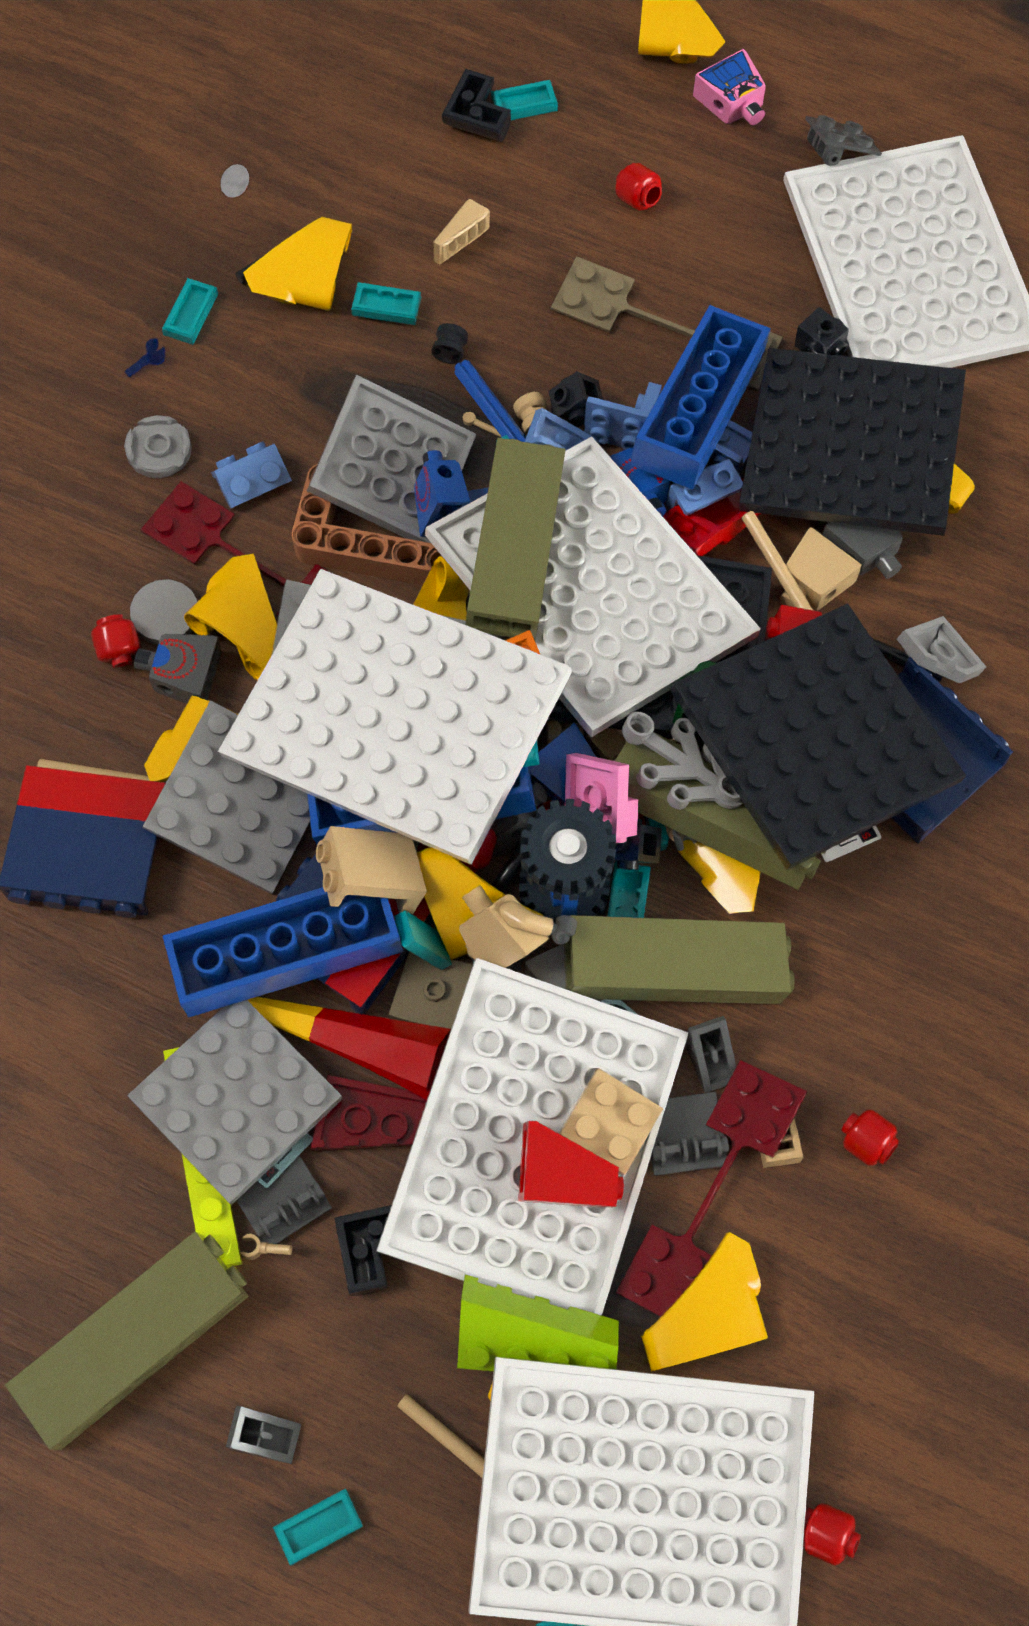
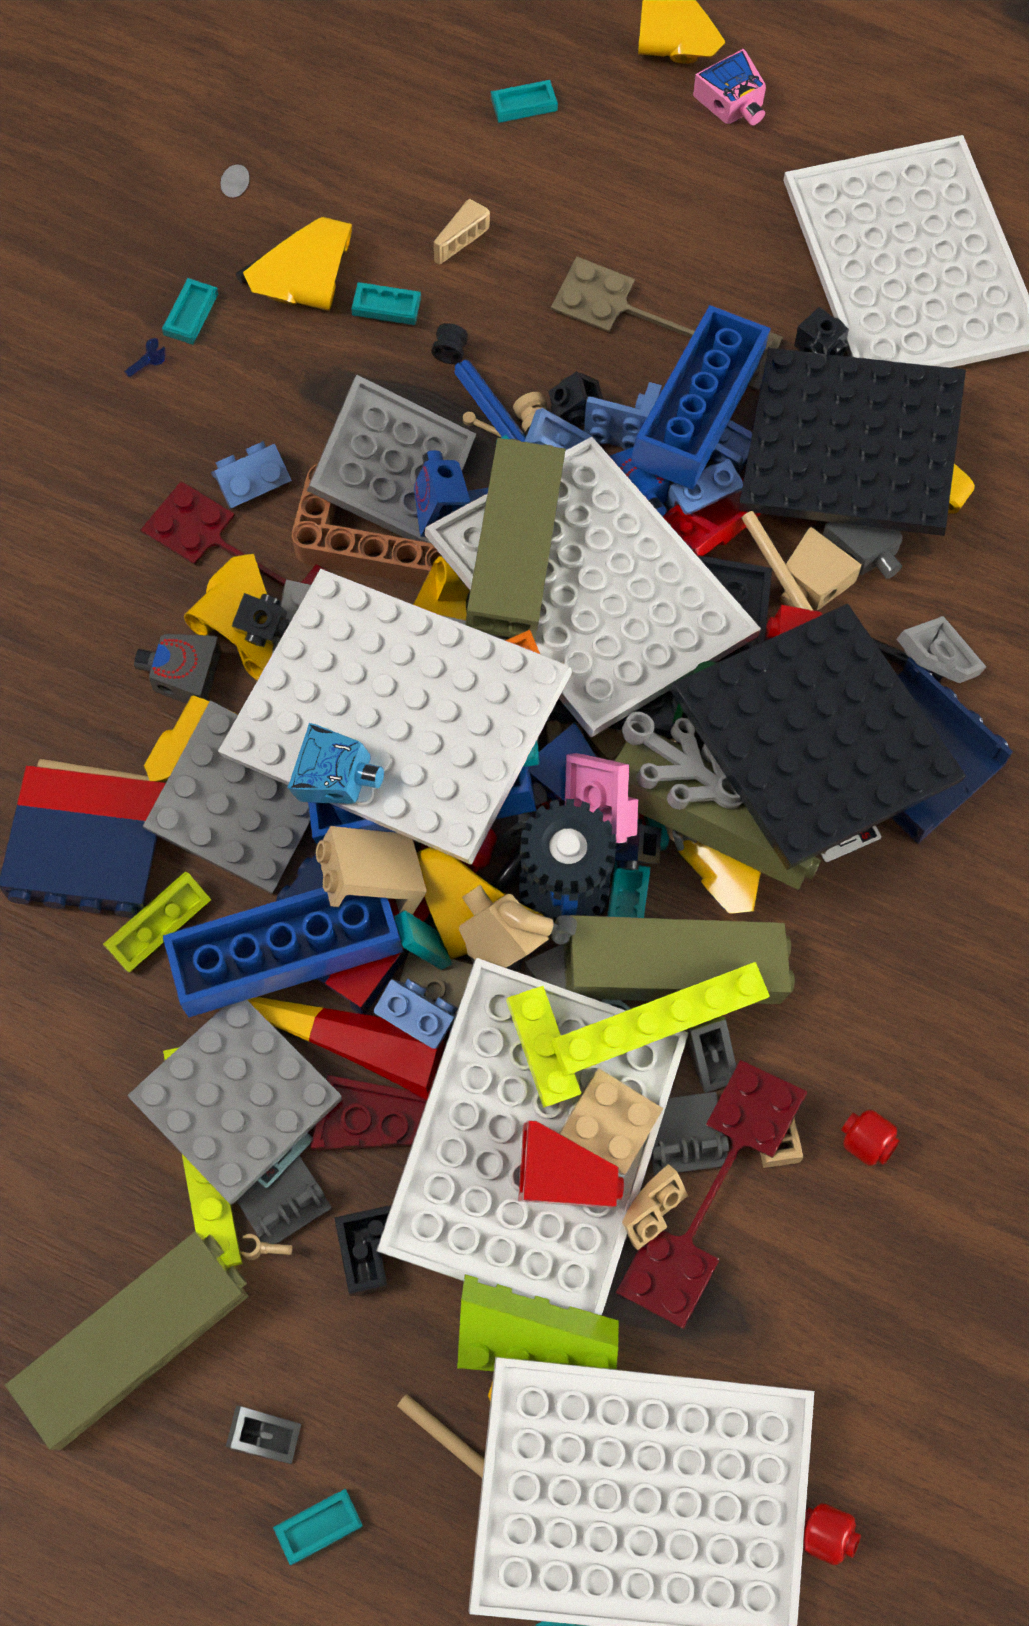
(115, 640): red head -> none
(158, 446): light grey tile -> none
(160, 917): none -> neon yellow plate
(161, 609): light grey tile -> none
(252, 611): none -> black brick
(332, 768): none -> dark azure torso
(415, 1013): none -> medium blue bracket
(472, 113): black brick -> none
(535, 1029): none -> neon yellow plate
(638, 186): red head -> none
(659, 1019): none -> neon yellow plate
(660, 1195): none -> tan slope
(713, 1312): yellow panel -> none
(831, 138): dark grey hinge -> none

